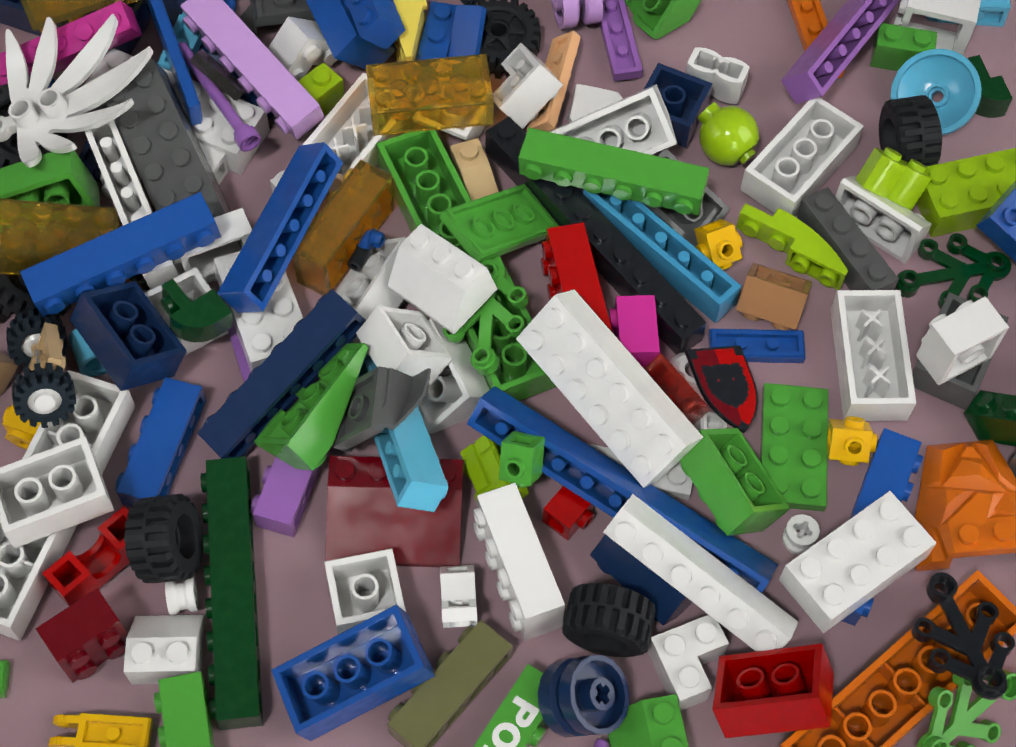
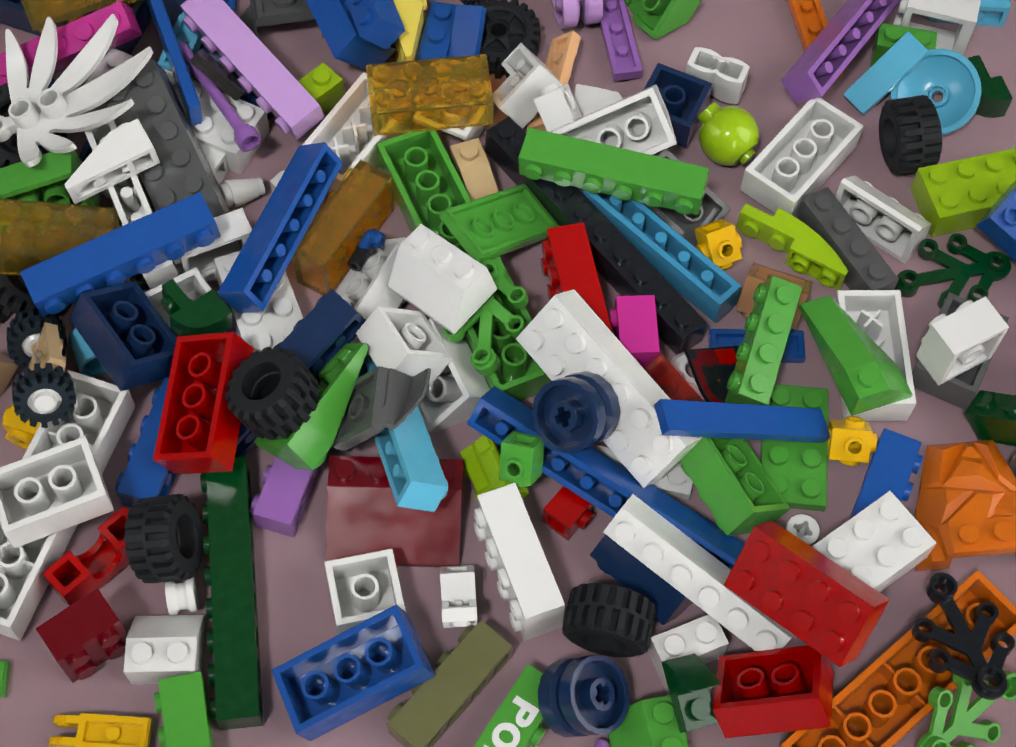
(115, 159): none -> white slope
(196, 424): none -> red brick
(242, 190): none -> white cone
(272, 393): none -> black tyre
(300, 46): white brick -> none
(557, 106): none -> white brick
(575, 411): none -> dark blue wheel
(688, 688): none -> dark green slope
(741, 421): none -> blue tile
(763, 342): none -> bright green brick
(806, 593): none -> red brick
(857, 364): none -> bright green wedge
(886, 73): none -> medium azure tile
(894, 178): lime brick -> none

